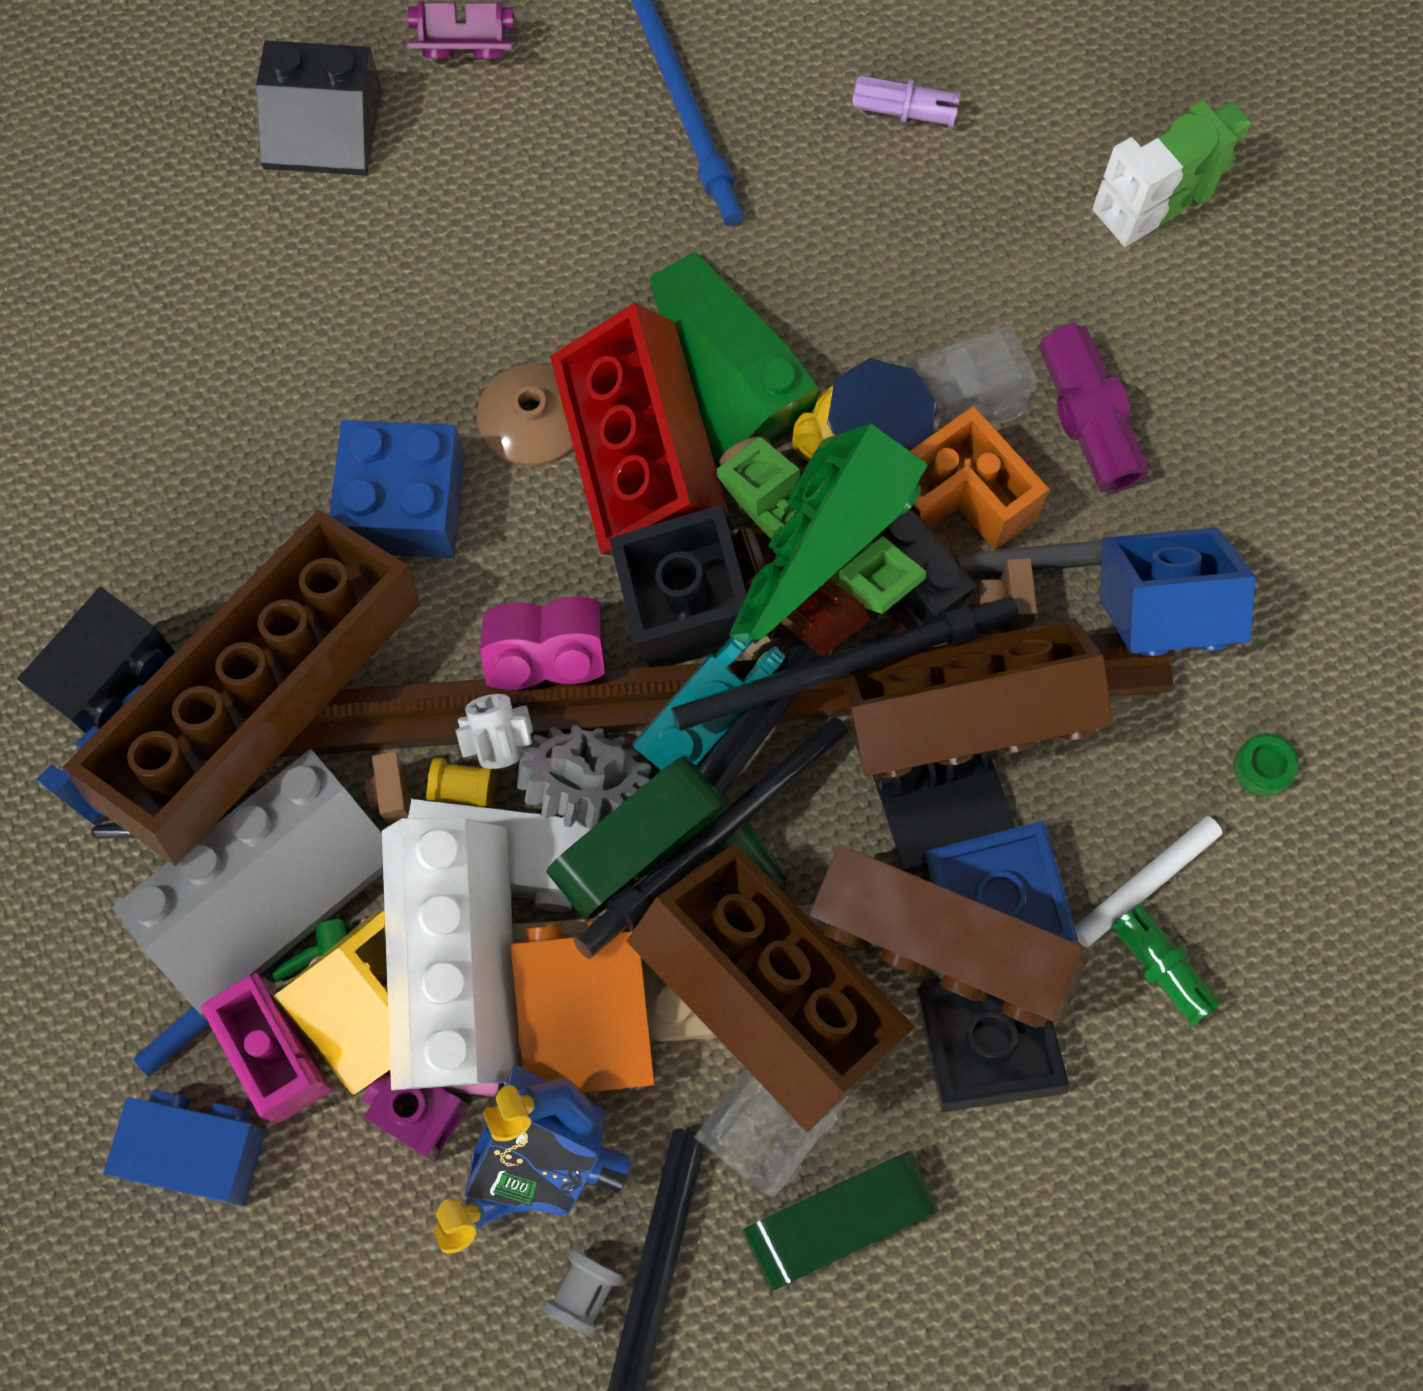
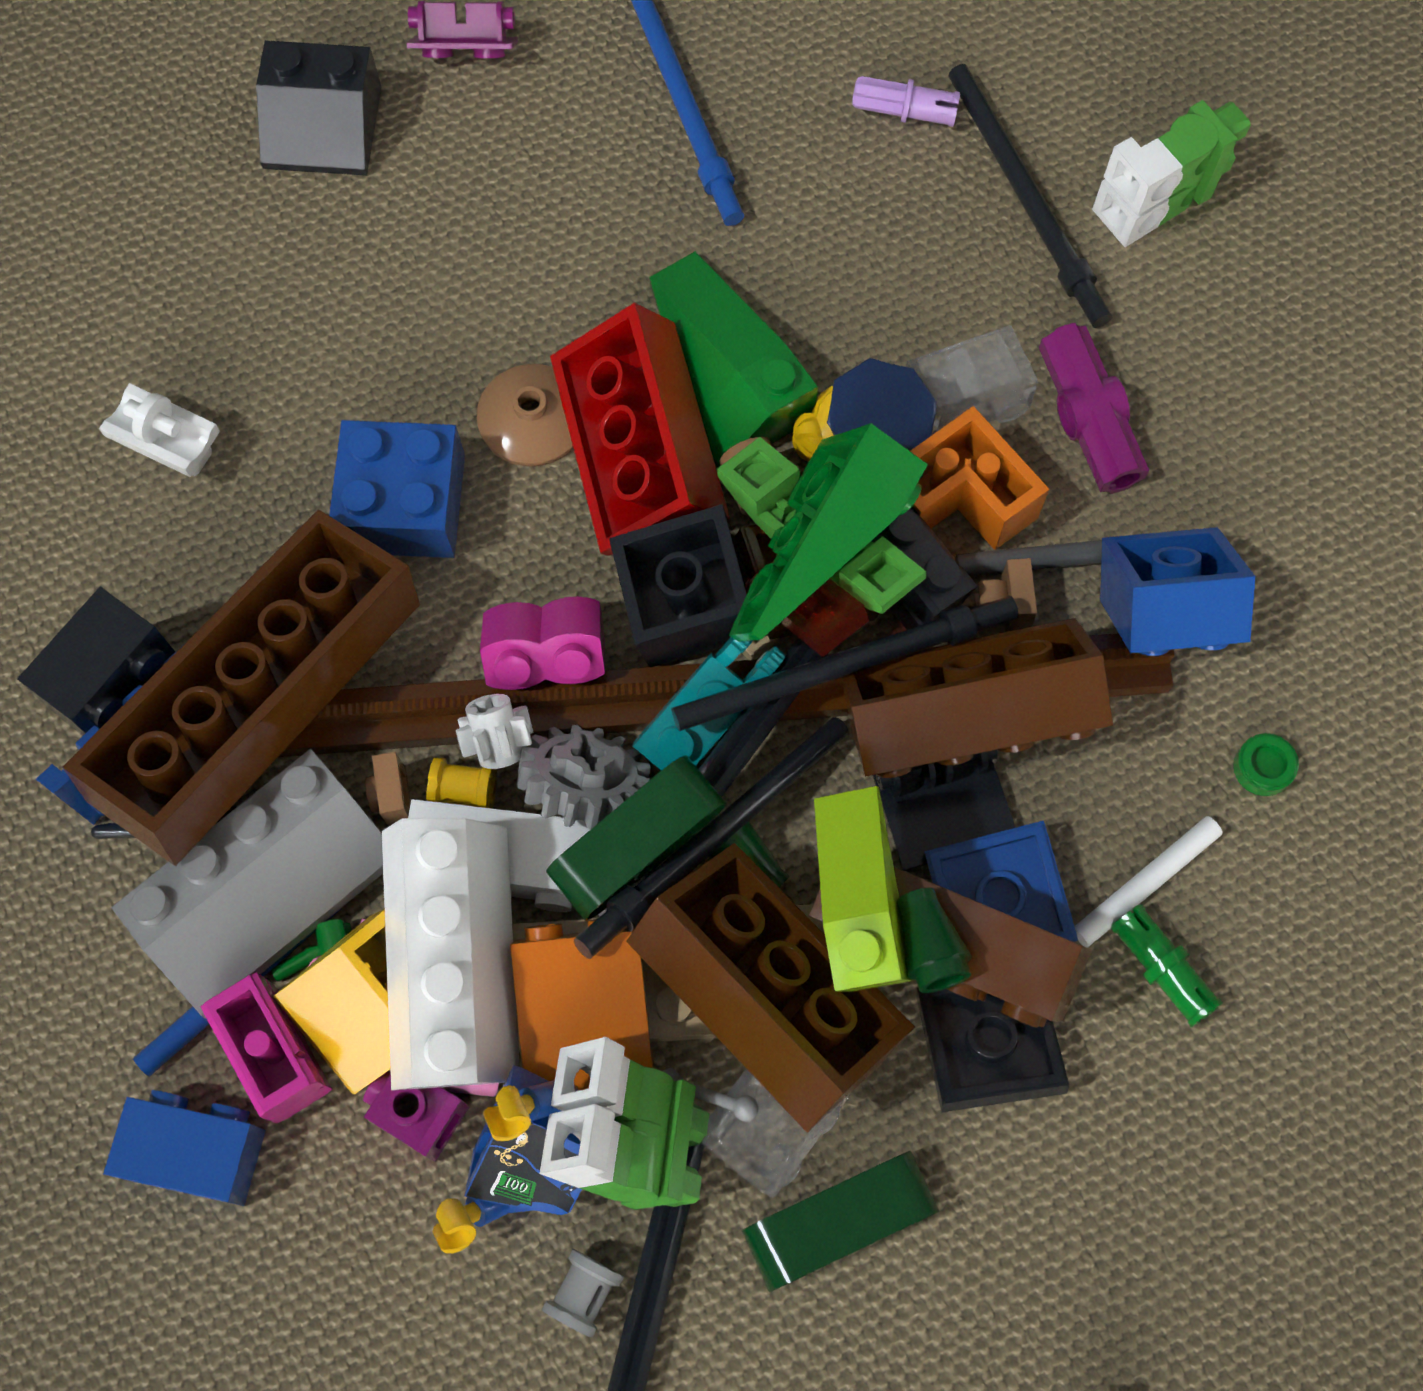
(161, 430): none -> white hips
(629, 1126): none -> hips
(744, 1107): none -> light grey hinge
(859, 892): none -> lime slope
(931, 943): none -> dark green cone
(1074, 273): none -> black bar

